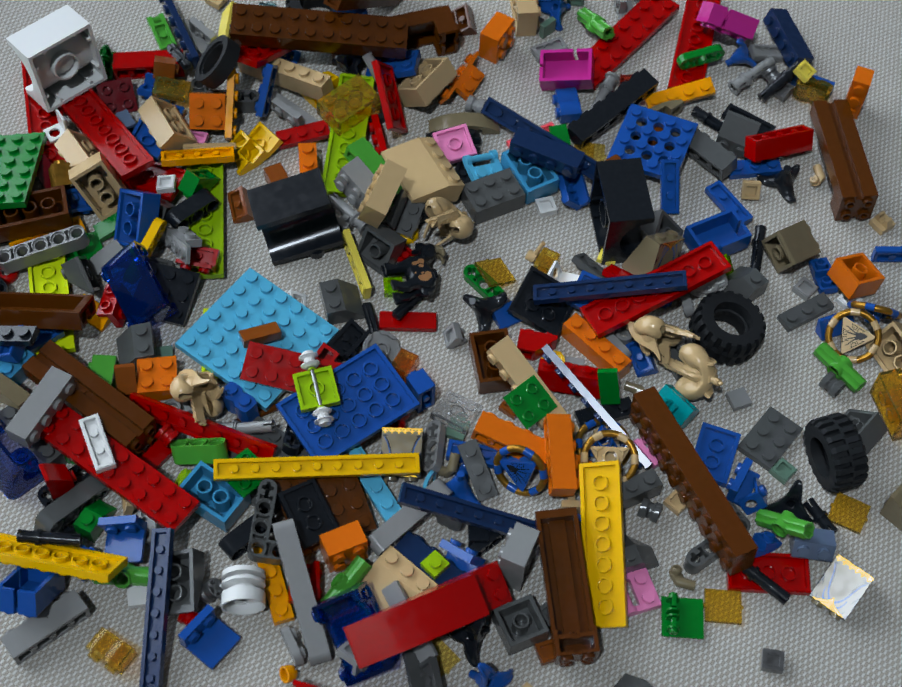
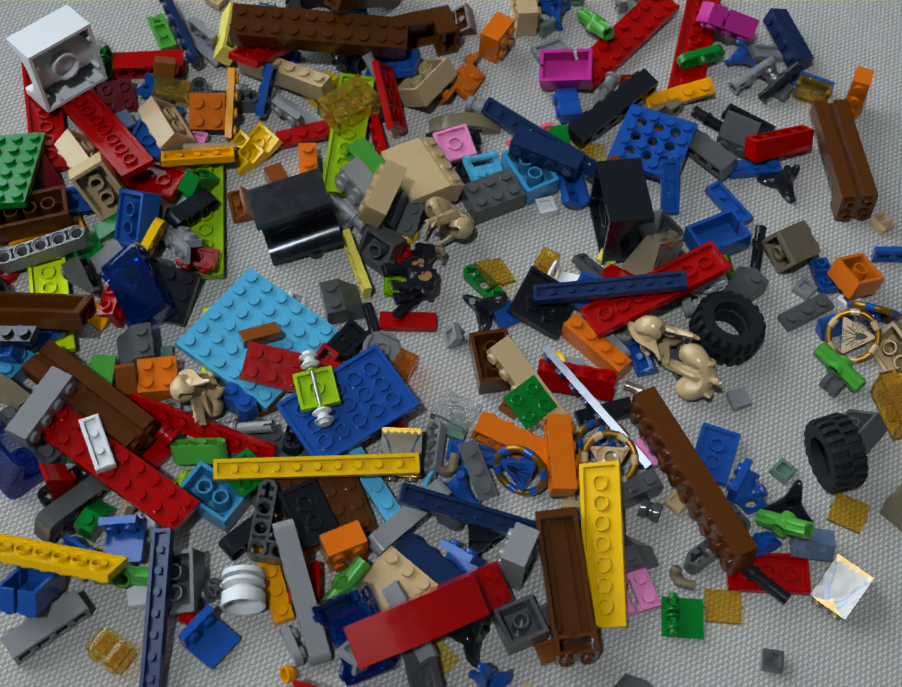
(52, 538): black pin -> none
(59, 173): pearl gold brick -> none
(61, 126): white bracket -> none
(166, 184): white tile -> none
(180, 57): black axle -> none
(217, 62): black tyre -> none
(422, 388): blue brick -> none
(435, 564): lime plate -> none
(531, 342): red slope -> none
(532, 255): tan hand -> none
(609, 386): green tile -> none
(679, 405): teal brick -> none
(750, 189): tan tile -> none
(769, 438): dark grey plate -> none
(804, 71): light yellow tile -> none
(819, 176): tan arm -> none
(819, 515): black pin -> none

